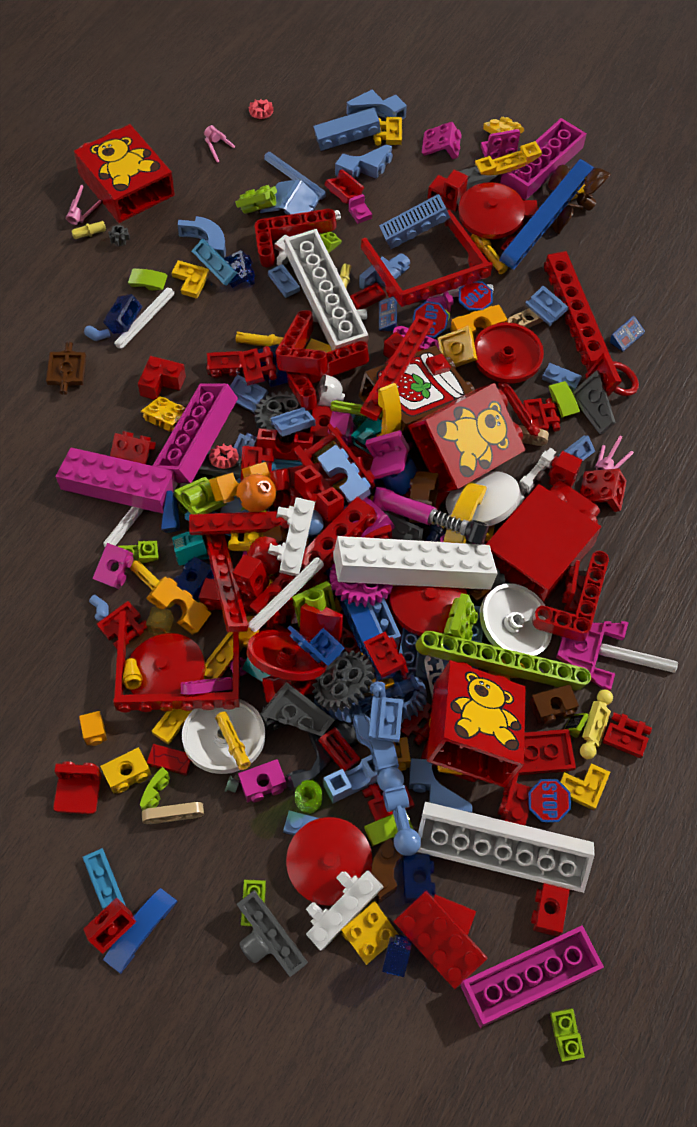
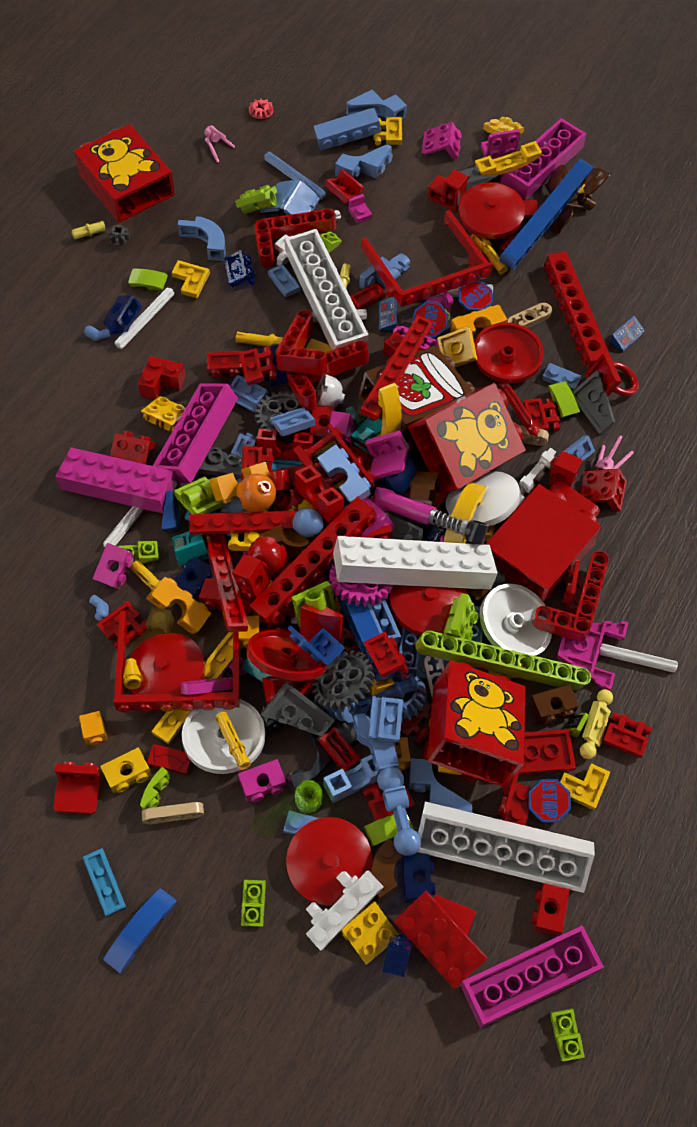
(66, 368): reddish brown plate -> none
(74, 214): bright pink plant -> none
(109, 925): red brick -> none
(214, 262): dark azure tile -> none
(220, 461): coral gear -> none
(231, 784): sand green piece -> none
(268, 936): dark grey plate -> none
(289, 591): white axle -> none
(292, 551): white hinge -> none
(346, 407): lime axle -> none
(378, 689): medium blue arm -> none
(414, 221): medium blue brick -> none
(438, 364): red plate -> none
(546, 305): medium blue plate -> none

